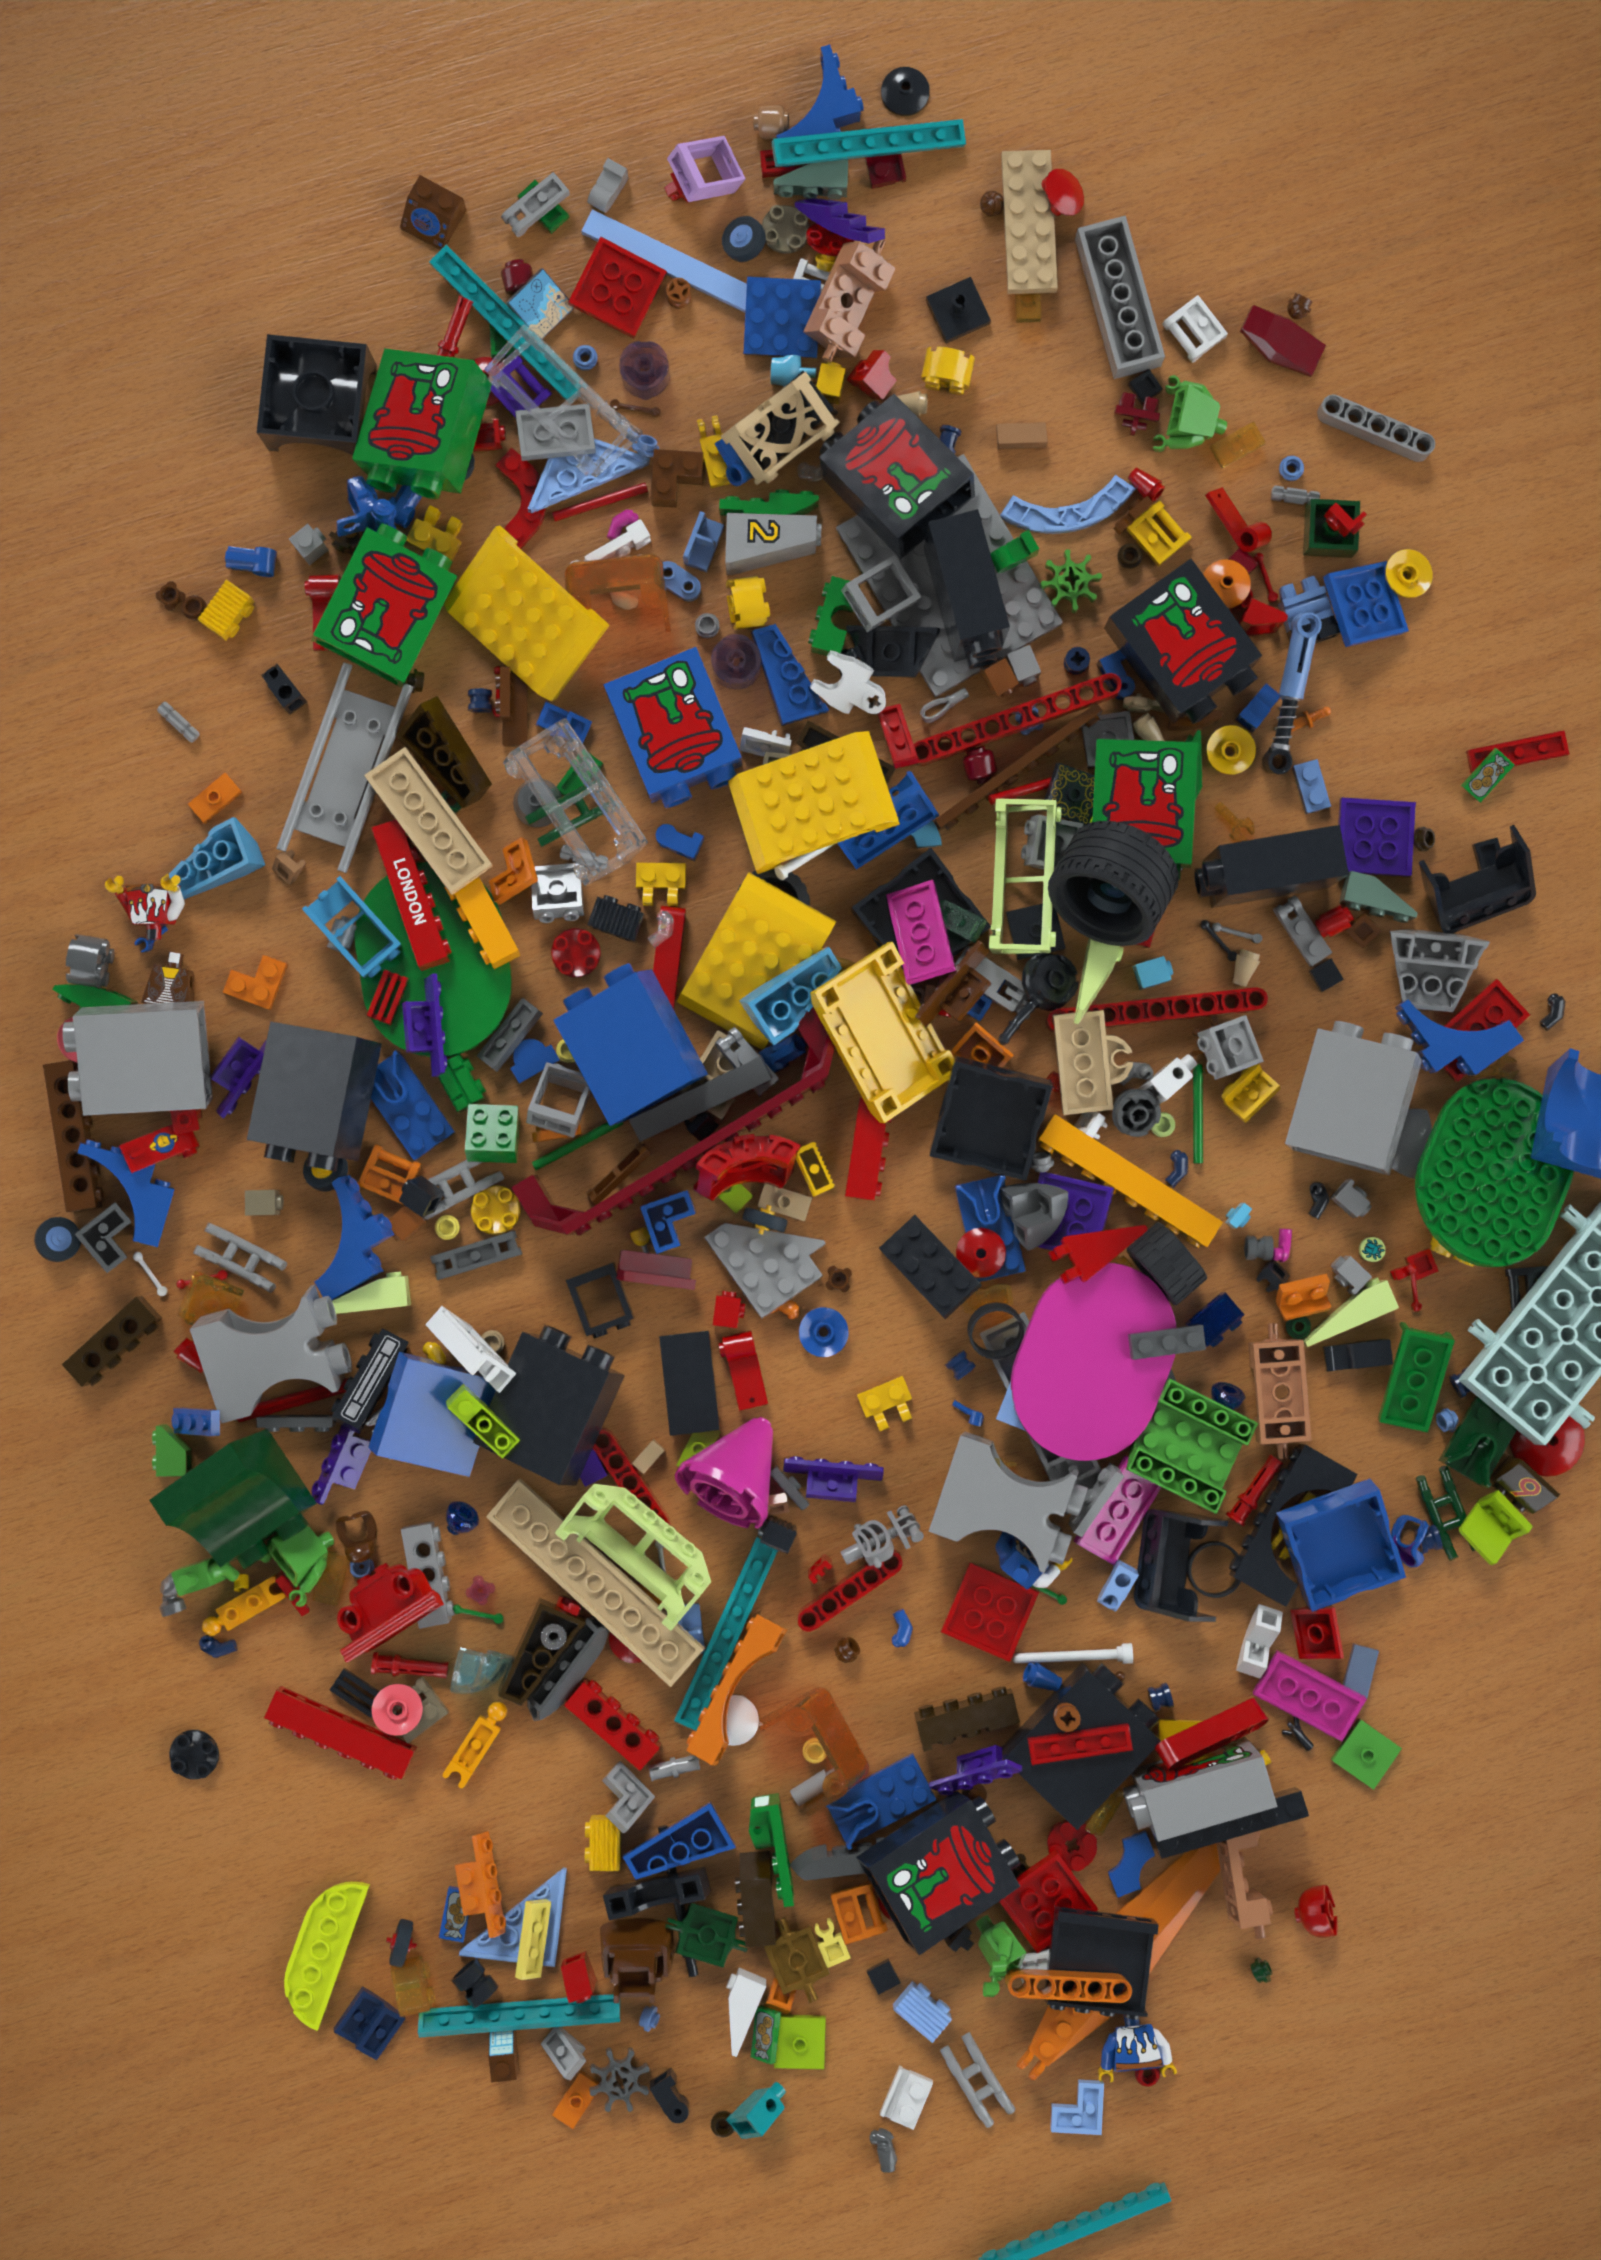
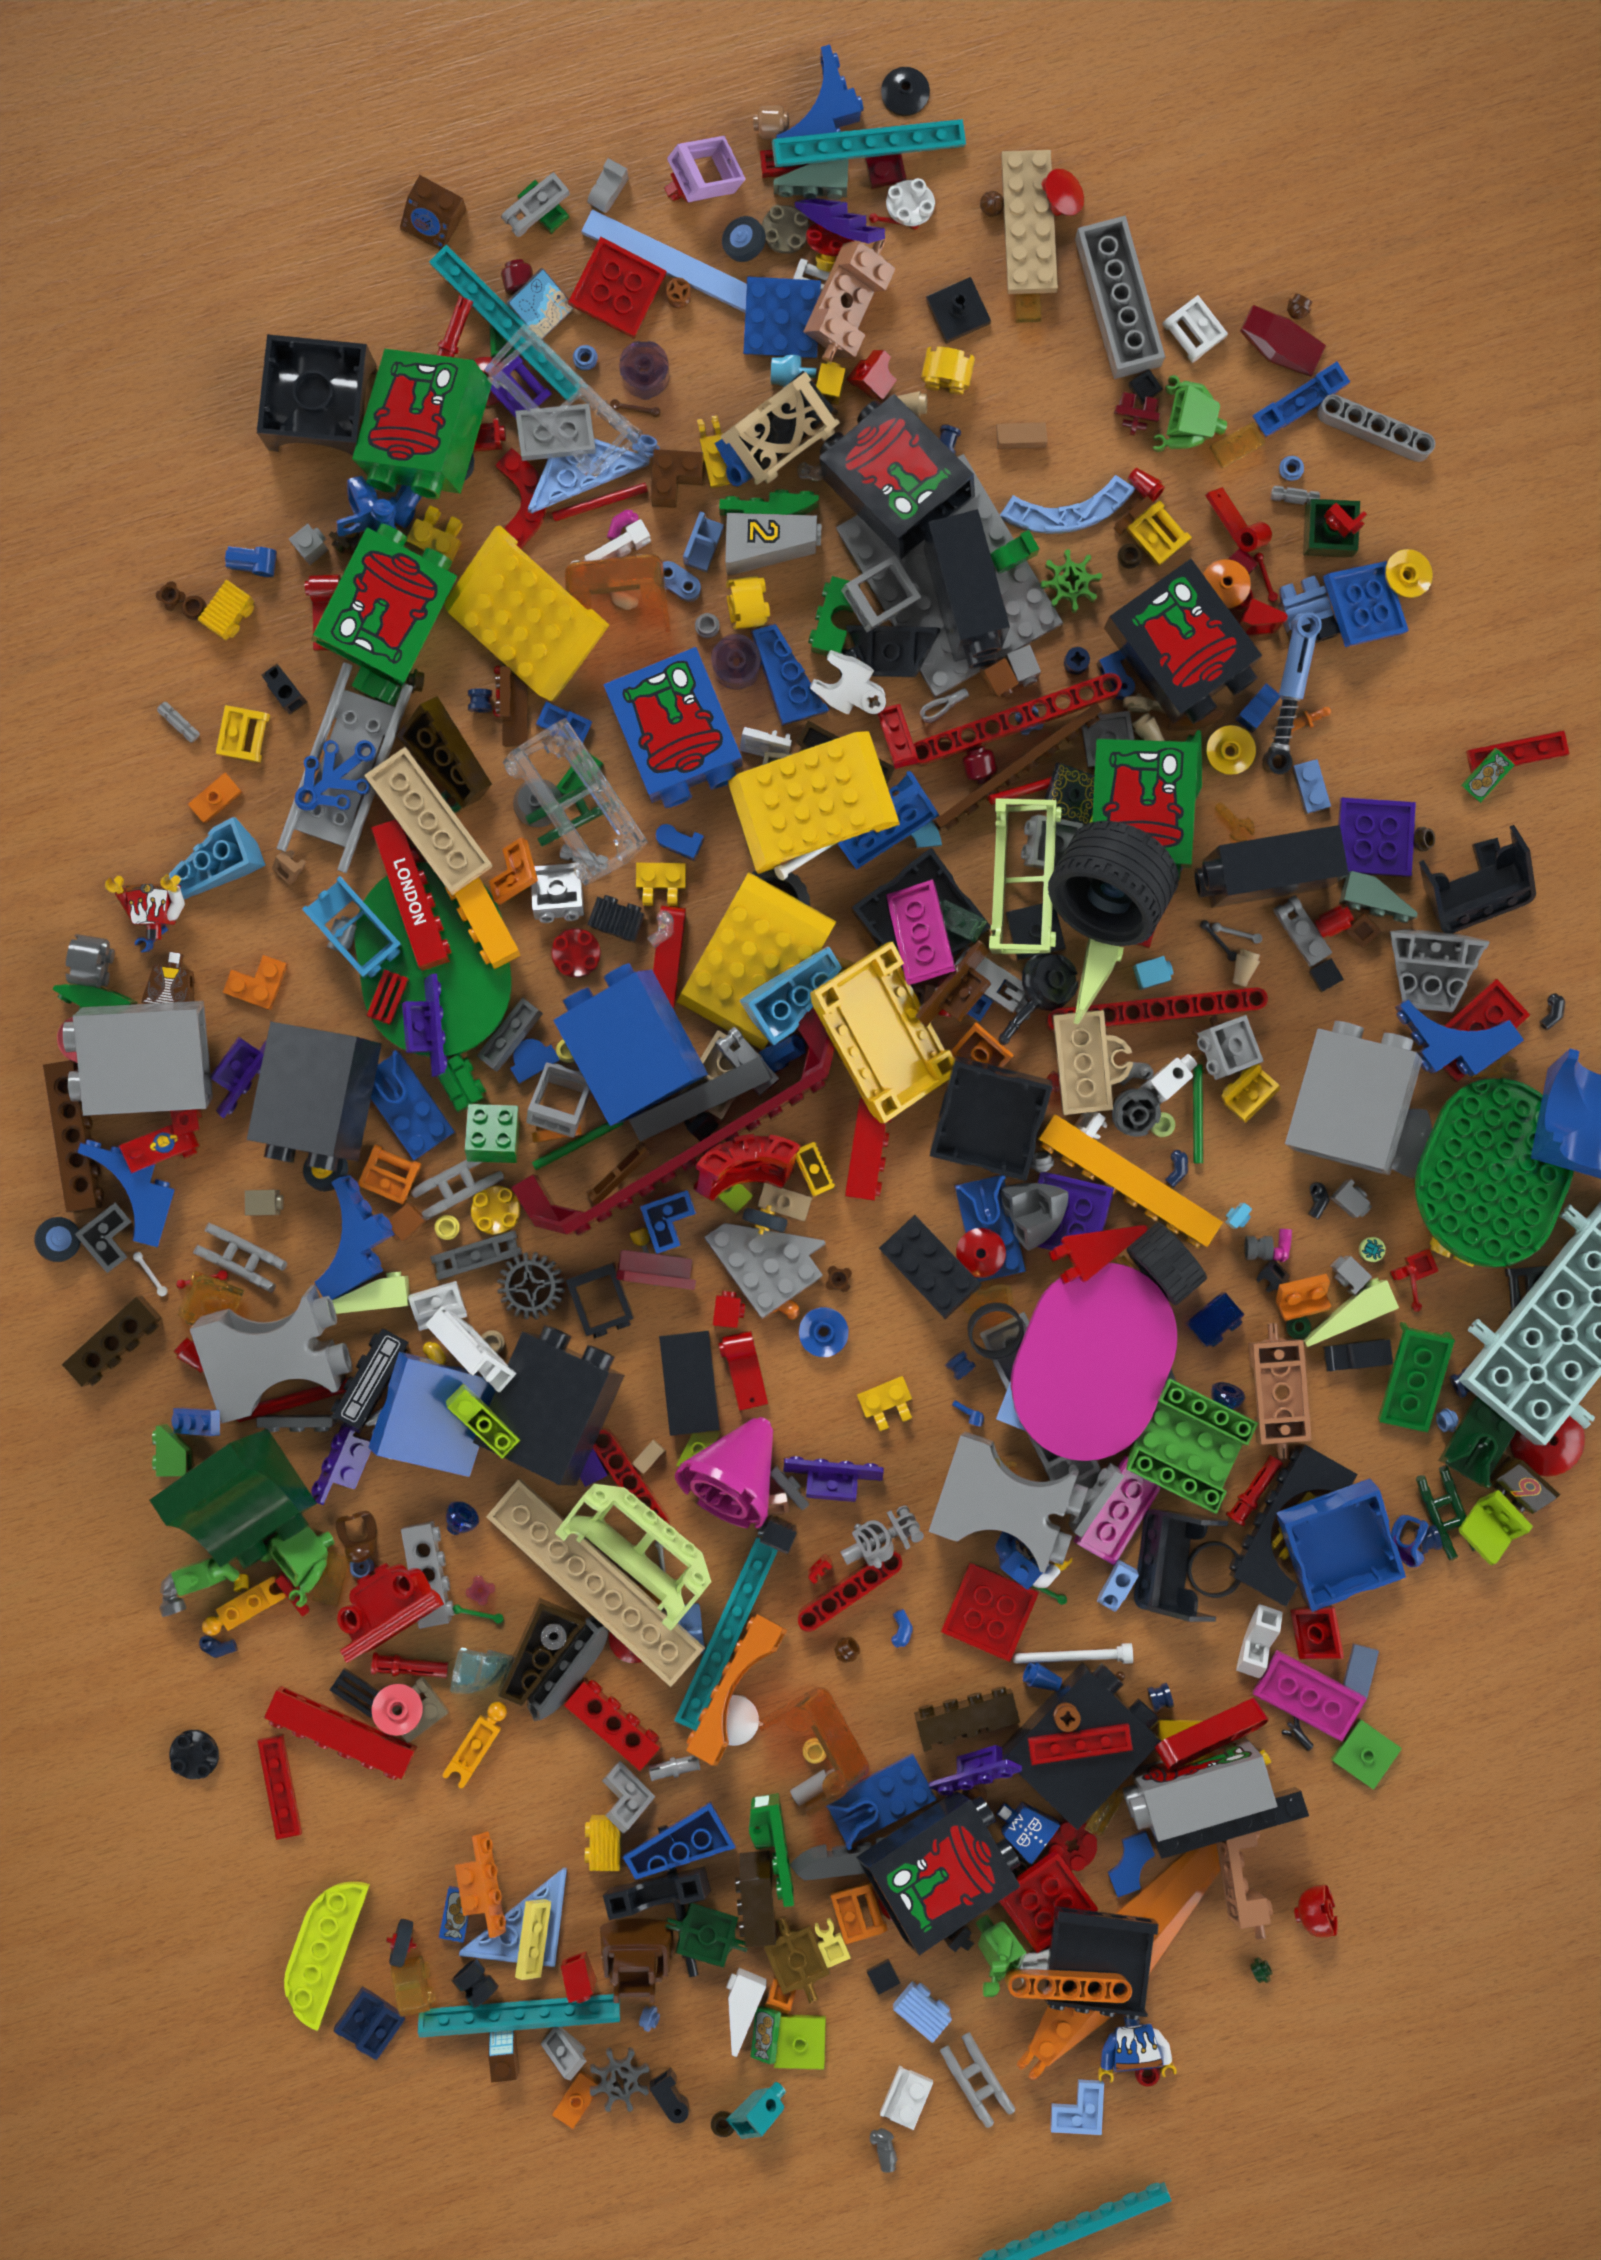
(234, 733): none -> yellow plate
(279, 1787): none -> red tile
(332, 778): none -> blue plant
(376, 687): none -> green leg
(421, 1196): black brick -> none
(427, 1303): none -> white plate
(529, 1274): none -> dark grey gear
(569, 1605): red tile -> none
(873, 218): none -> red hinge
(910, 202): none -> white dish
(1027, 1828): none -> blue torso
(1166, 1341): dark grey plate -> none
(1301, 400): none -> blue slope

